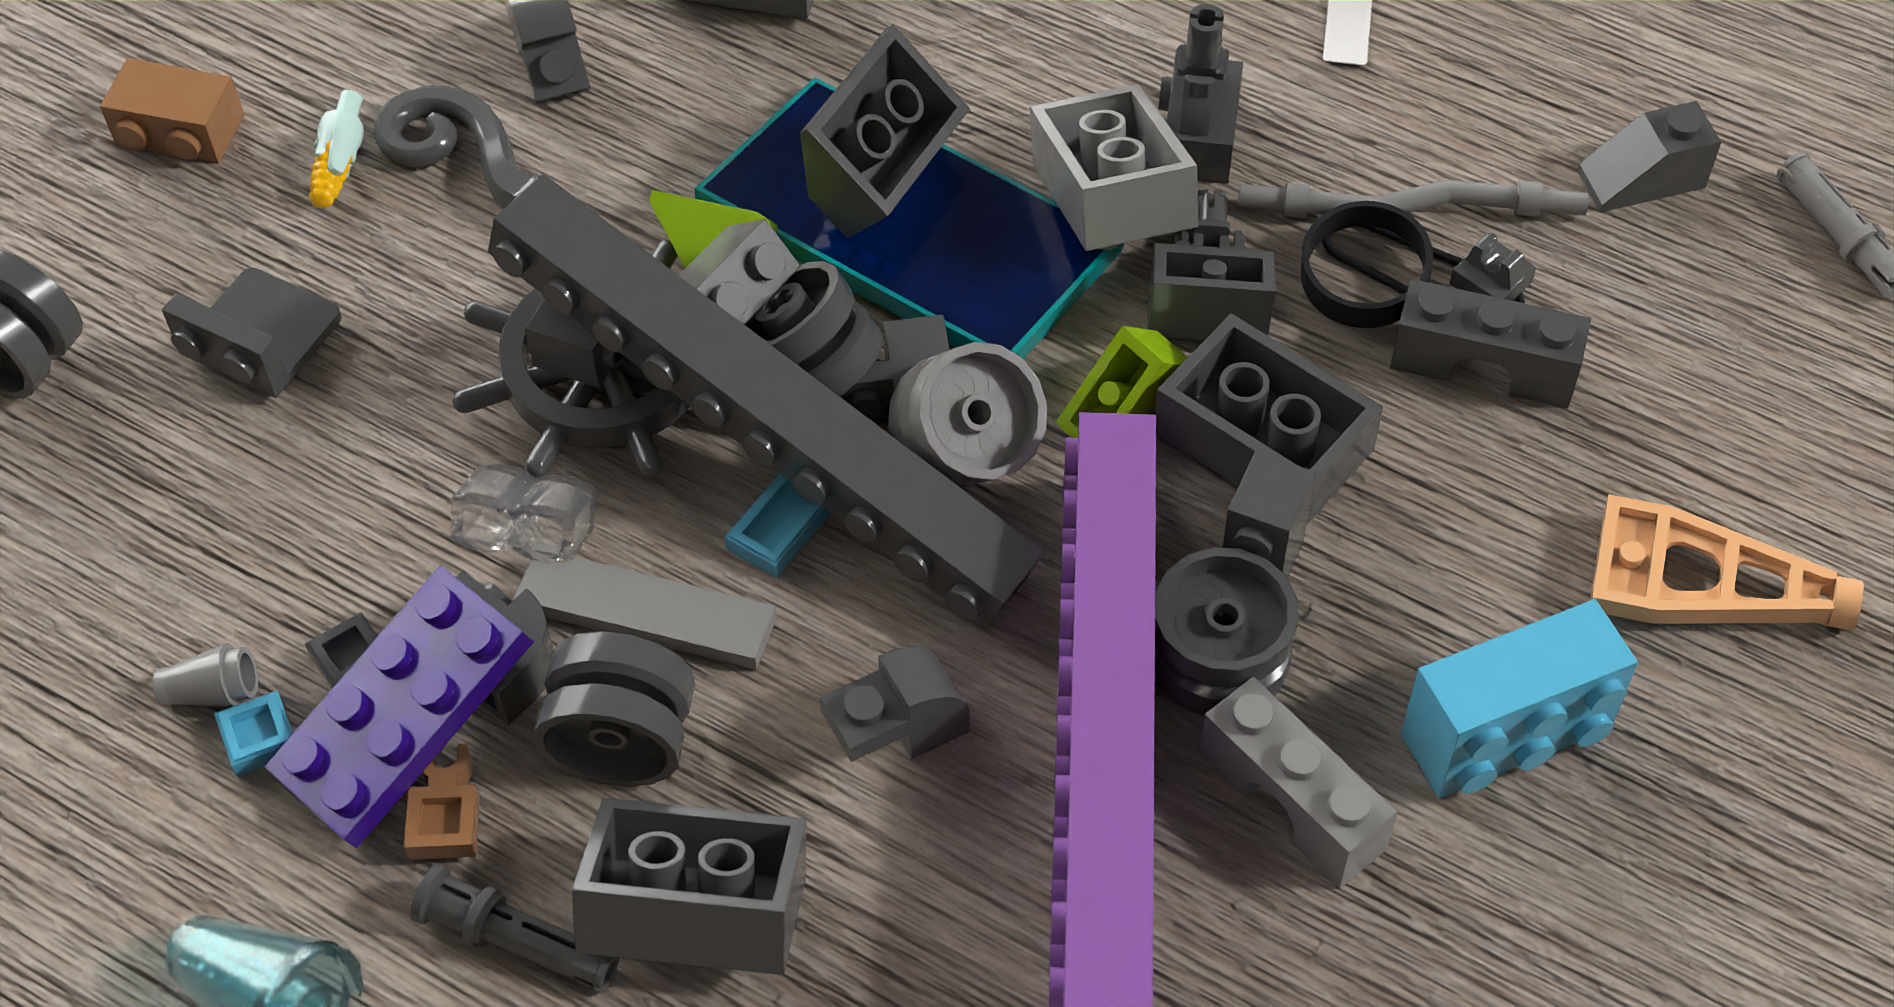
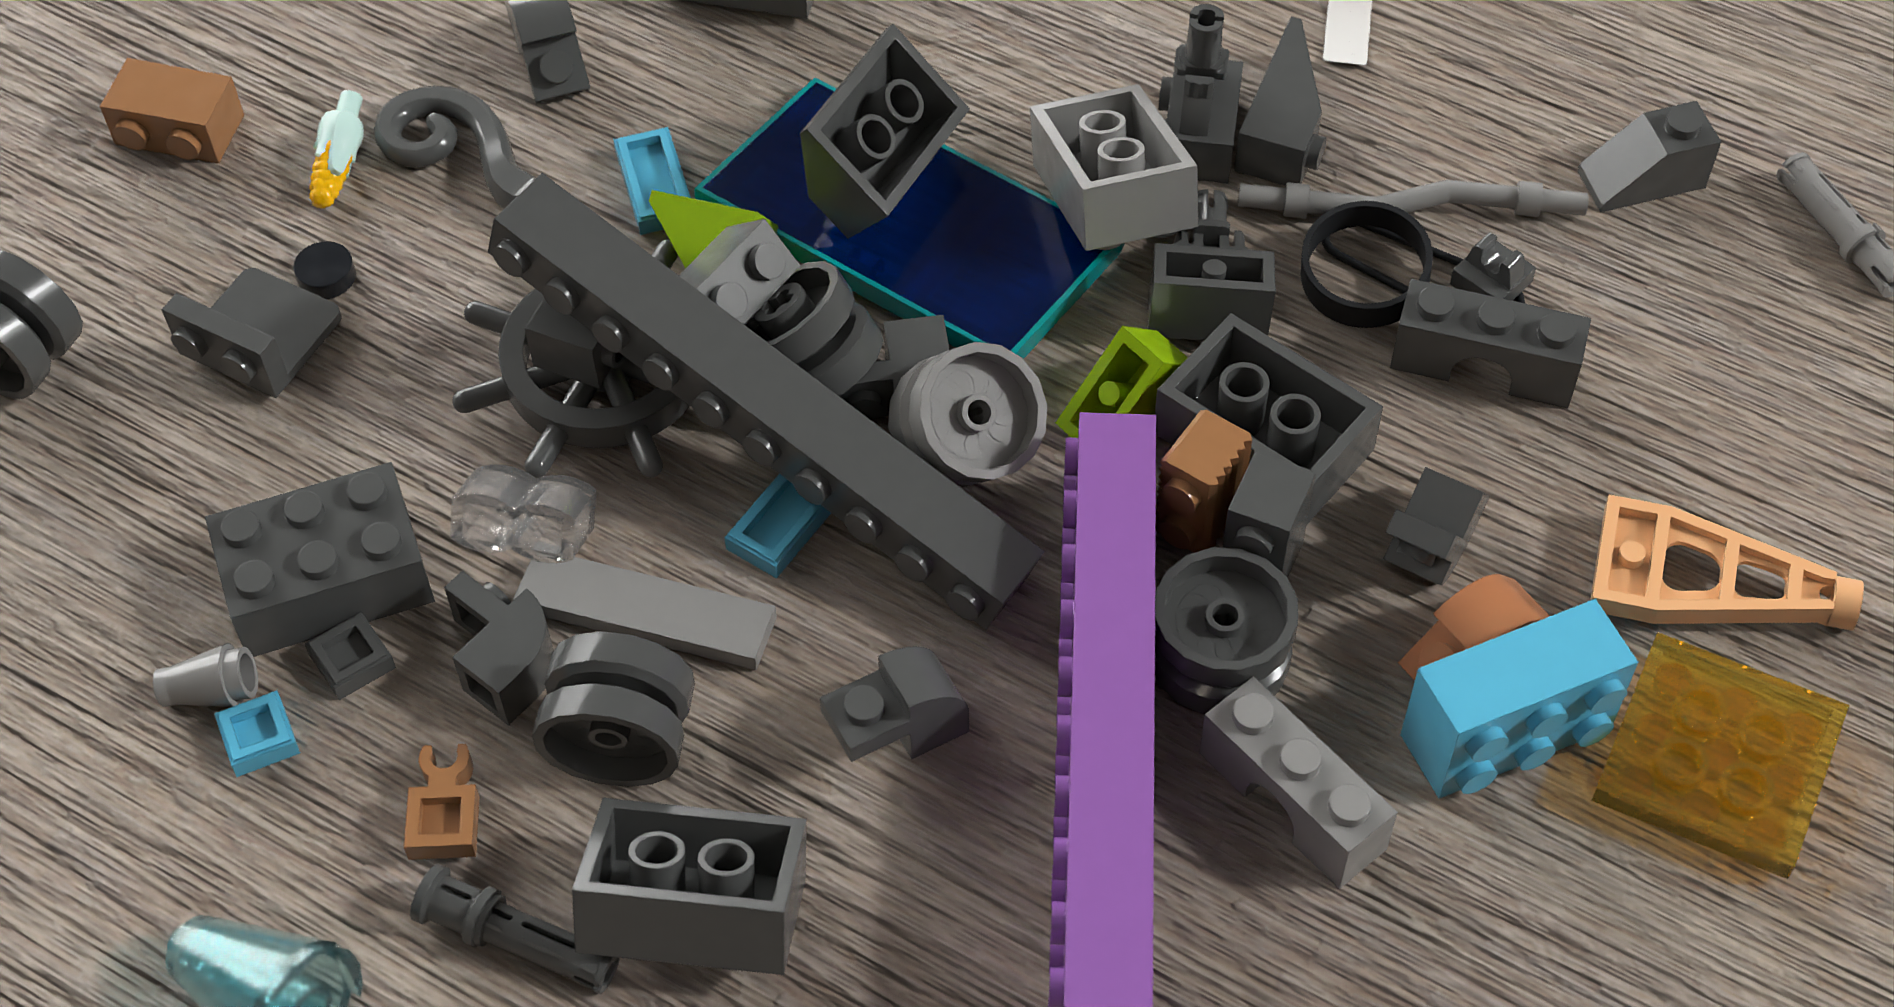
(318, 559): none -> dark grey brick
(325, 269): none -> black tile
(398, 706): plate -> none
(649, 164): none -> medium azure tile
(1200, 481): none -> medium nougat brick
(1284, 119): none -> dark grey slope
(1435, 526): none -> dark grey brick
(1472, 617): none -> nougat brick
(1722, 755): none -> clear yellow plate

